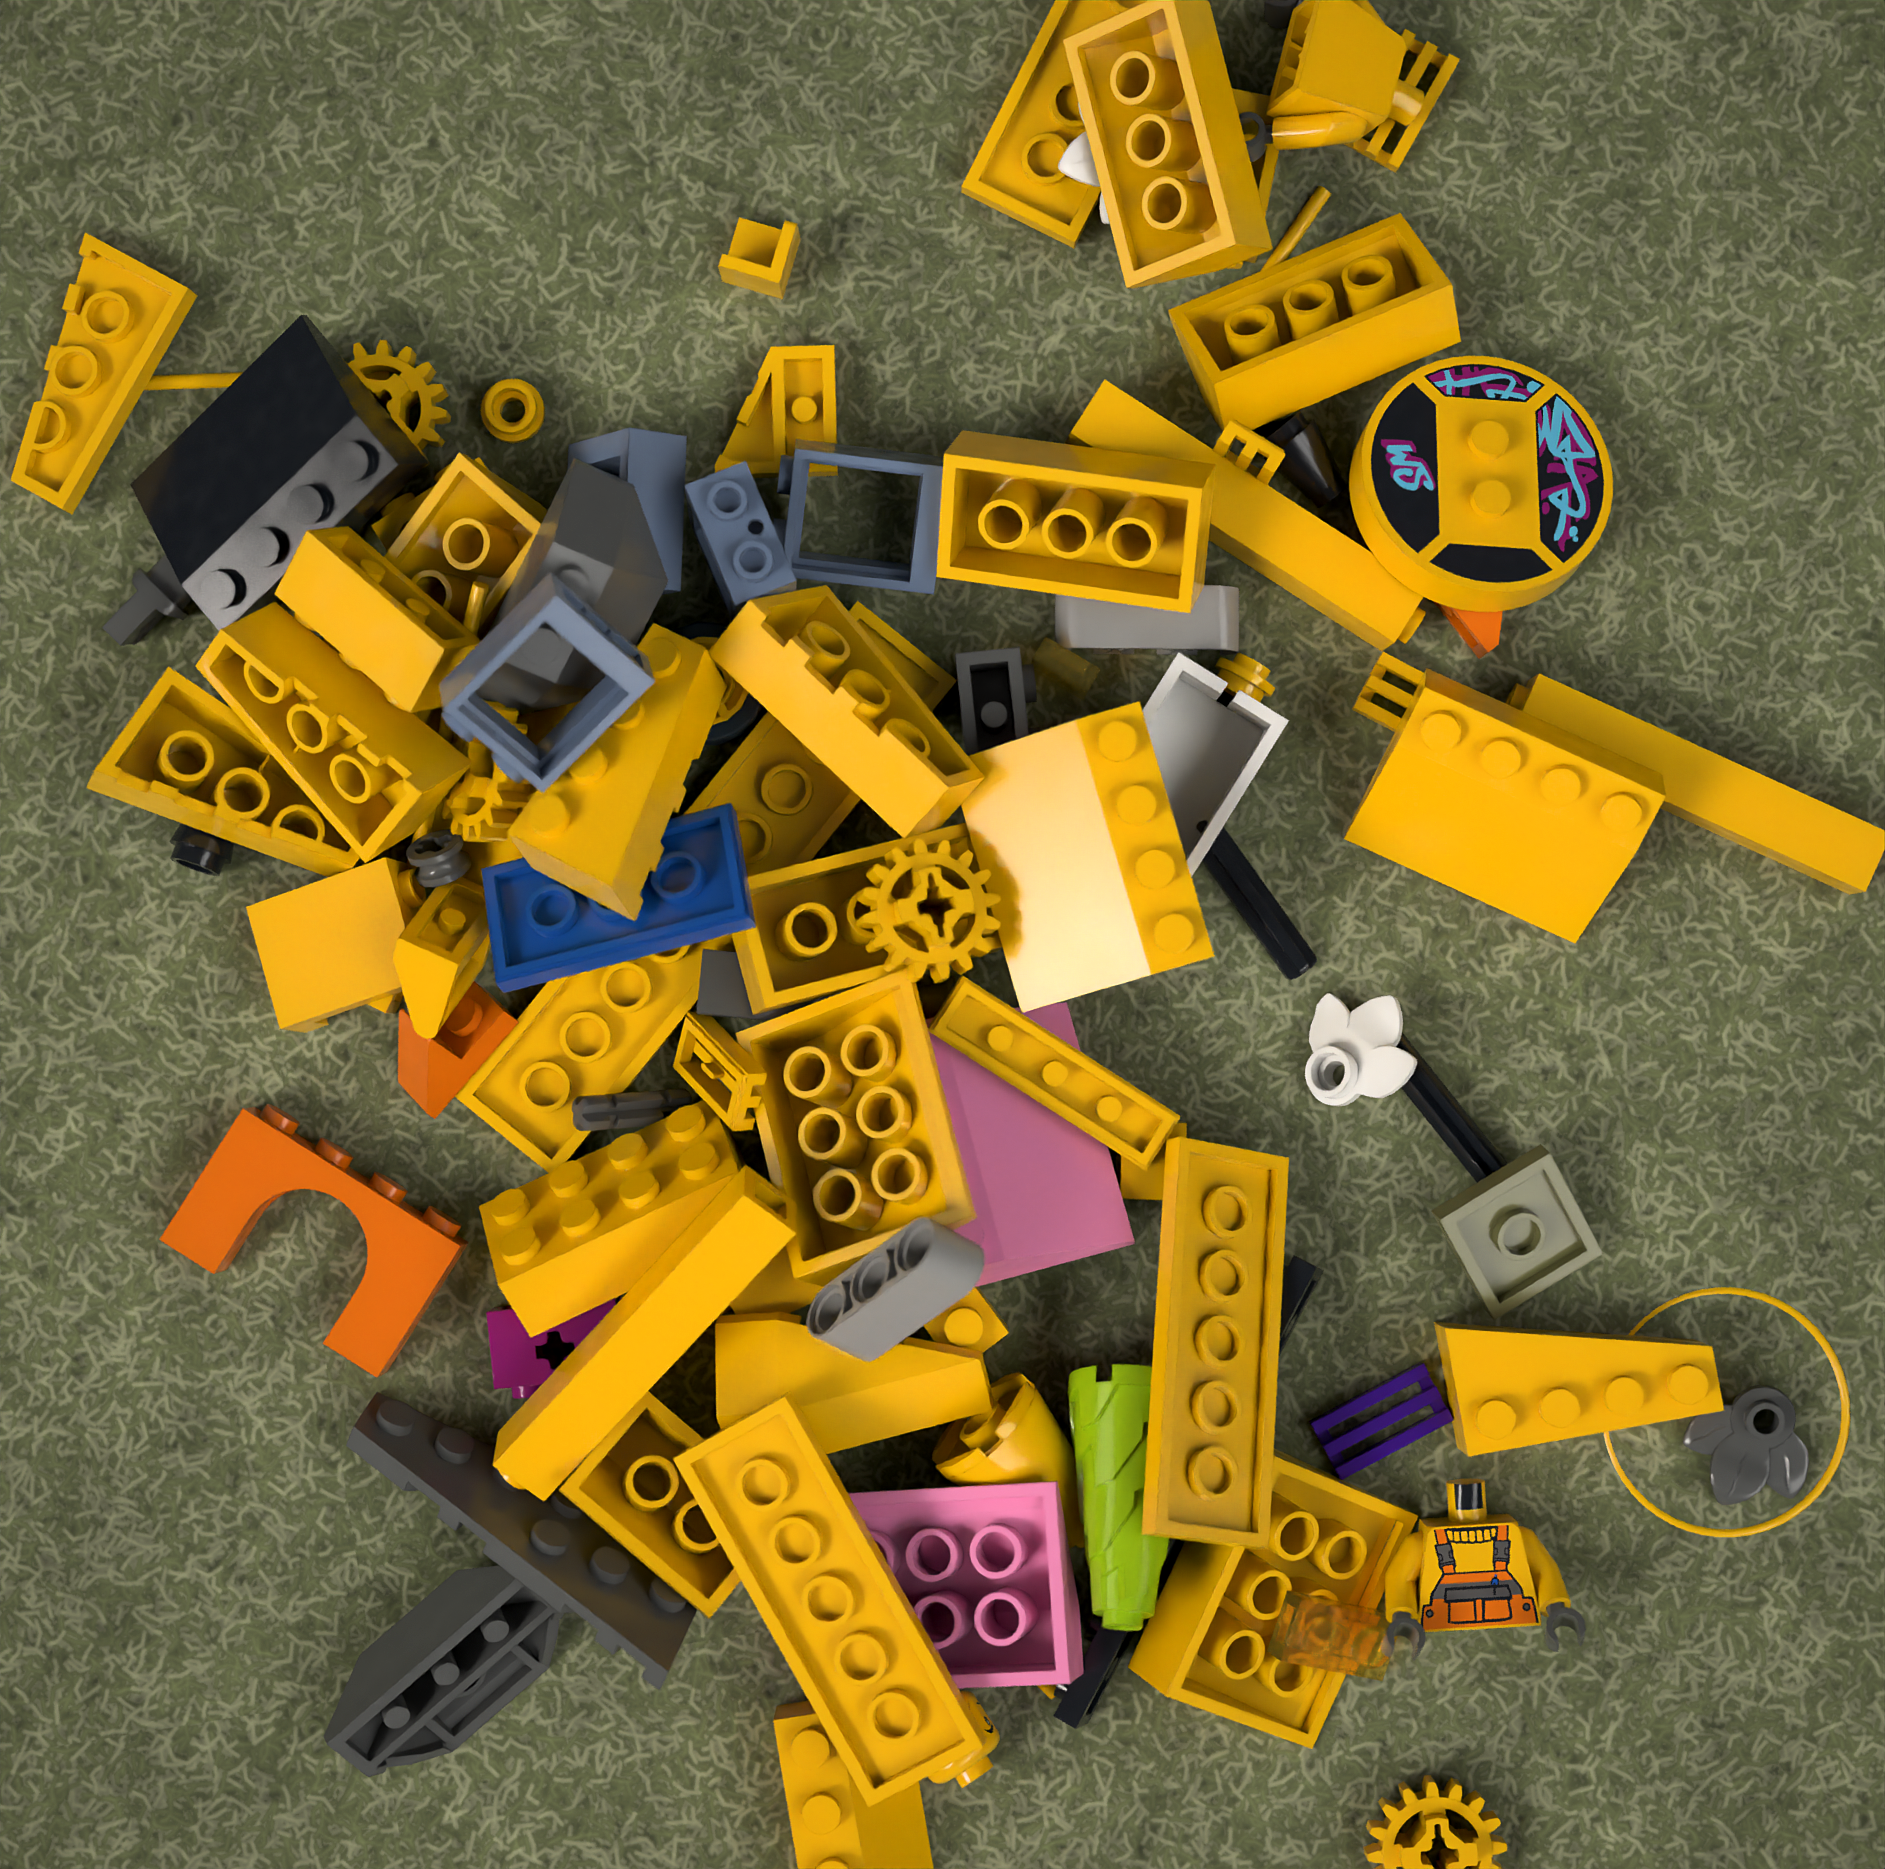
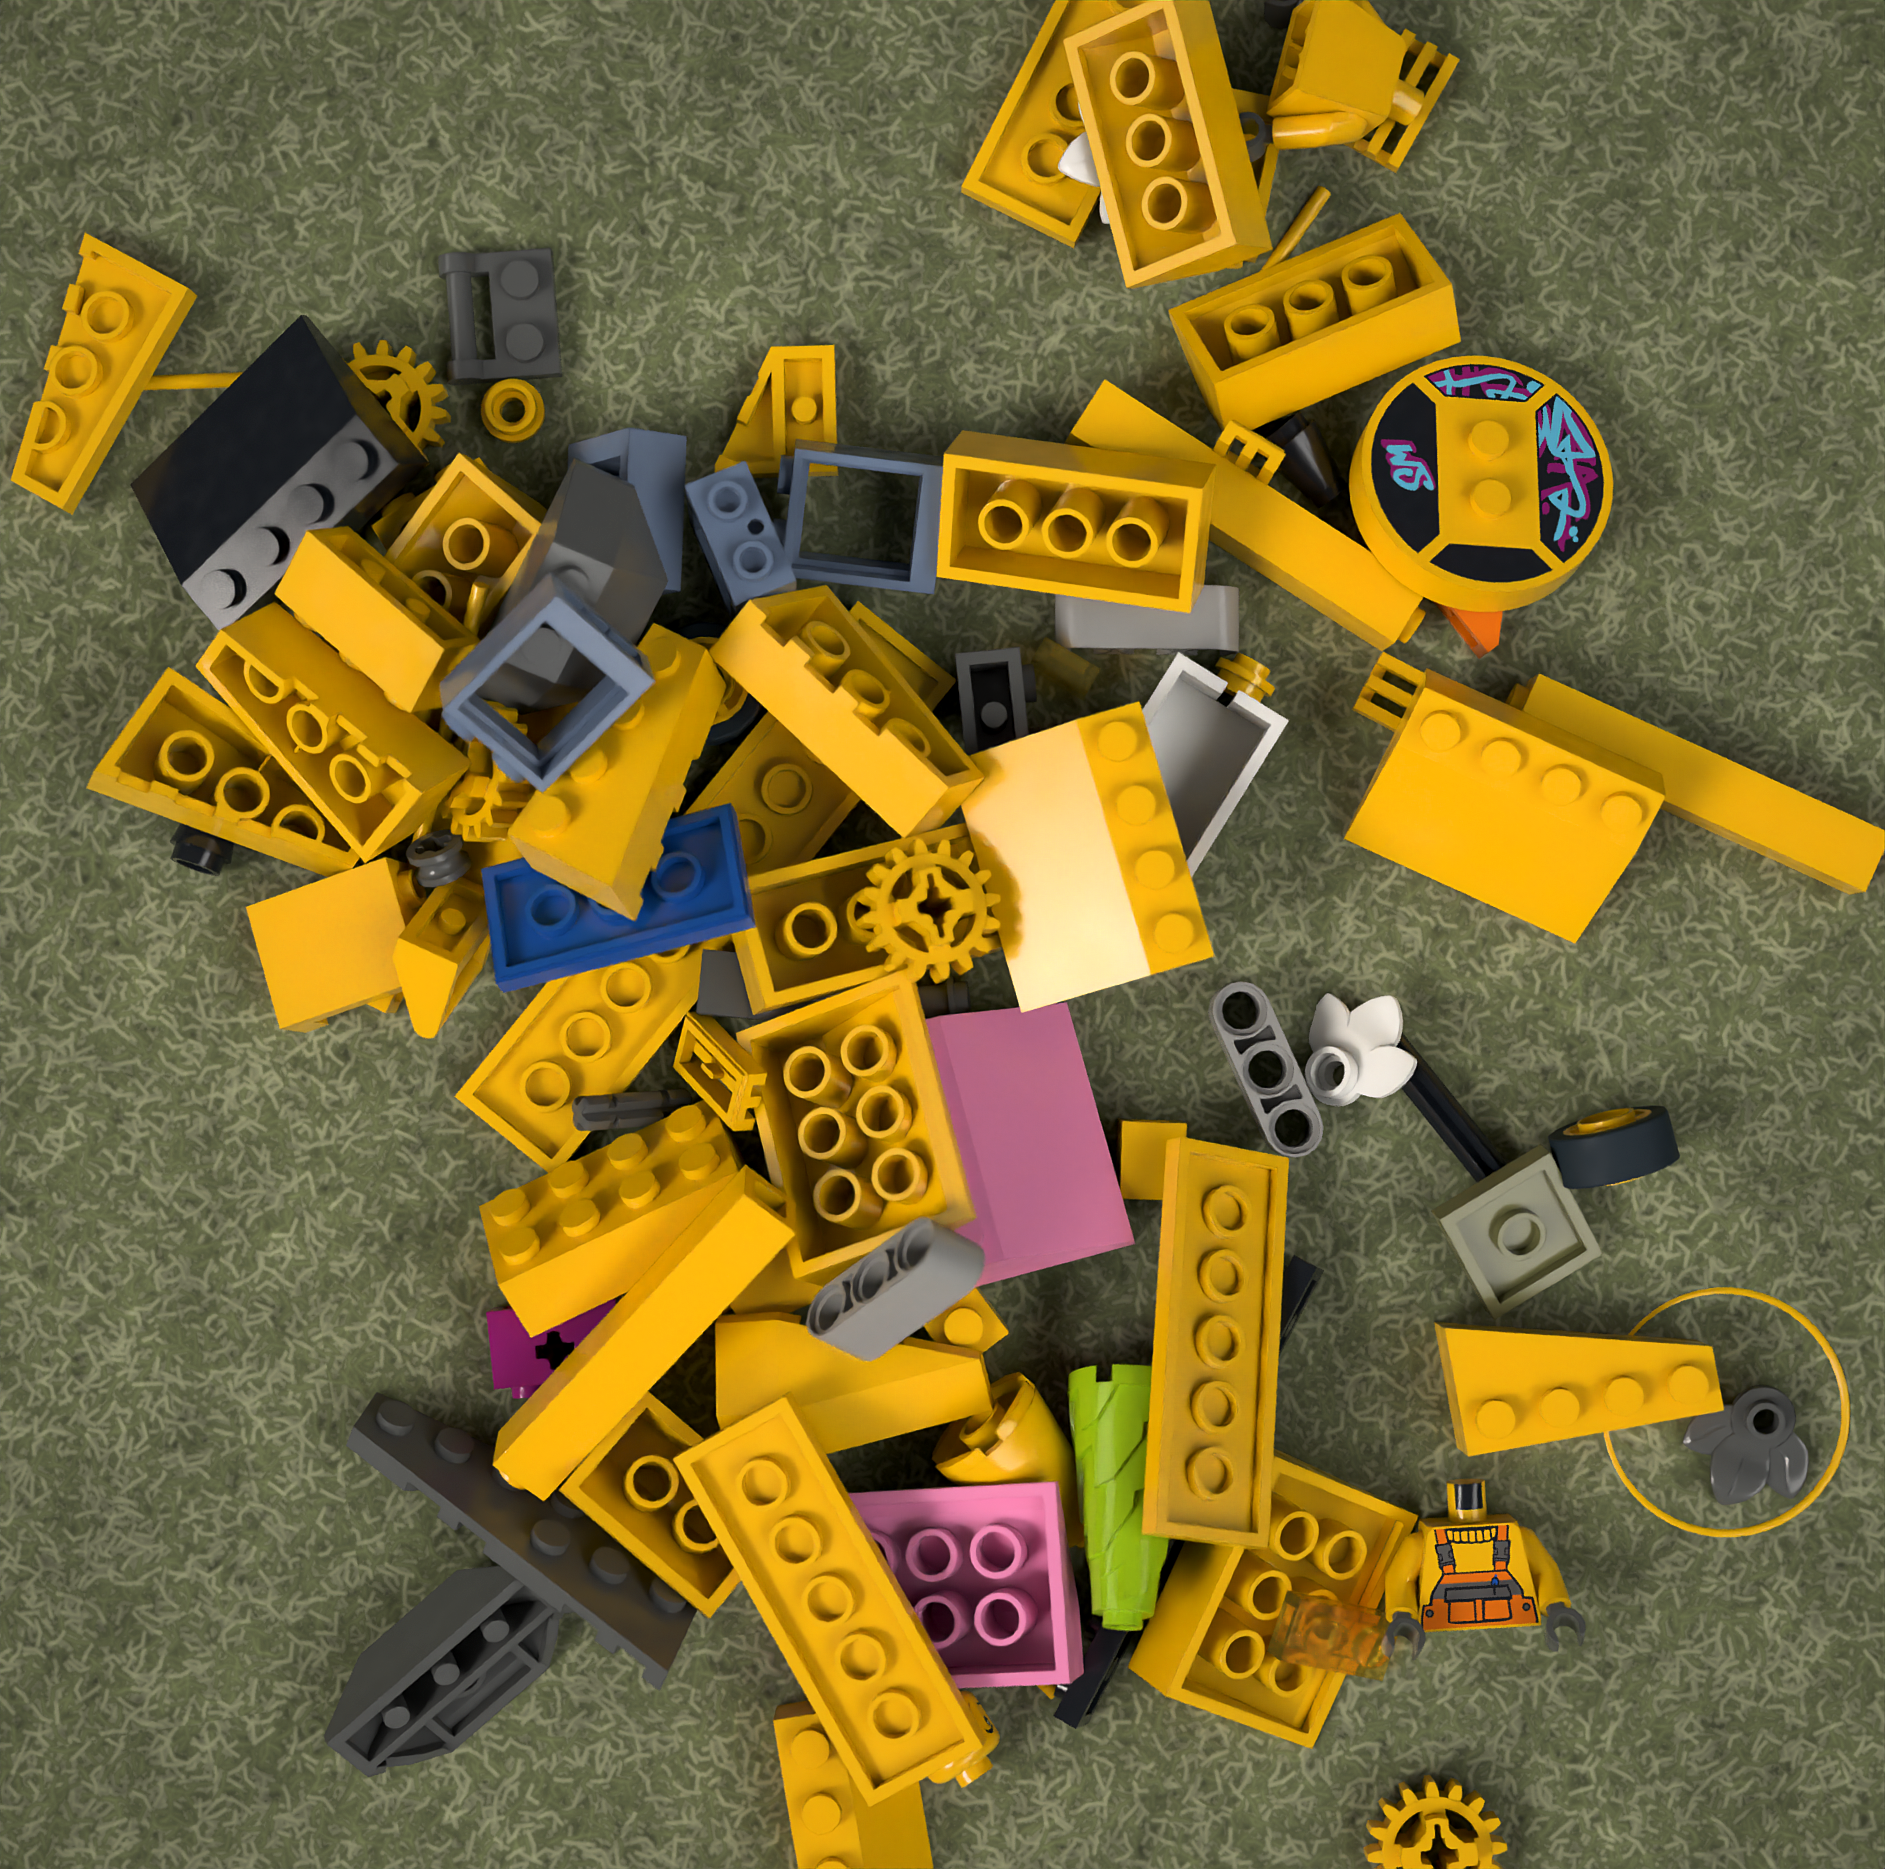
(156, 596): dark grey piece -> none
(405, 1248): orange arch -> none
(440, 1066): orange slope -> none
(521, 315): none -> dark grey plate
(761, 257): yellow panel -> none
(1053, 1072): yellow tile -> none
(1257, 906): black axle -> none
(1289, 1090): none -> light grey beam
(1387, 1446): dark purple tile -> none
(1614, 1146): none -> black wheel

